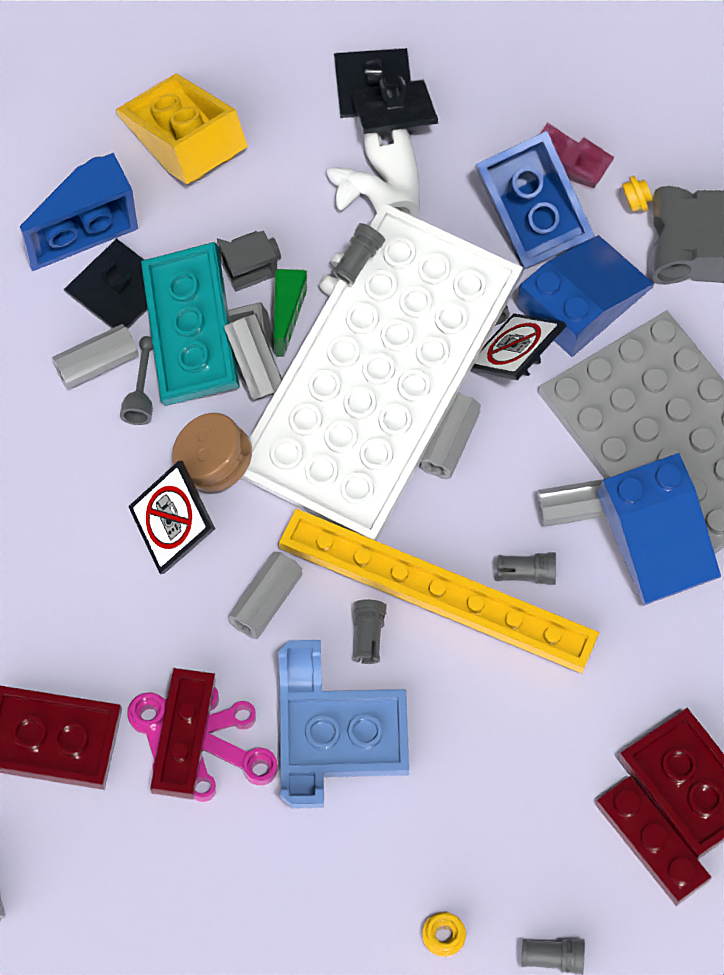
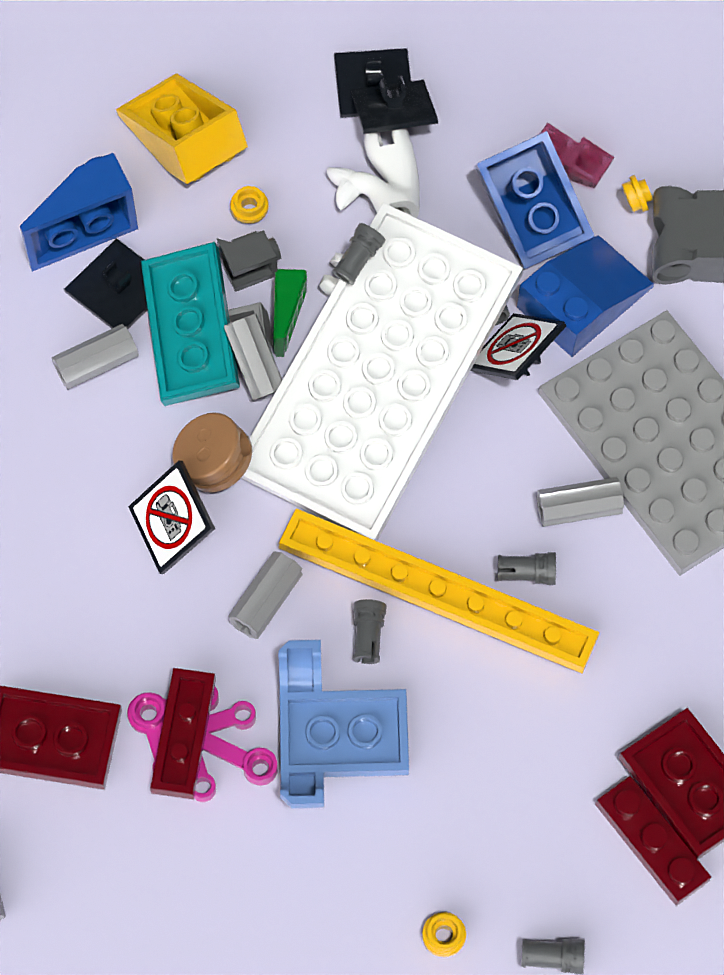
(137, 406): dark grey hinge -> none
(246, 196): none -> yellow plate
(451, 437): light grey axle -> none
(659, 528): blue slope -> none

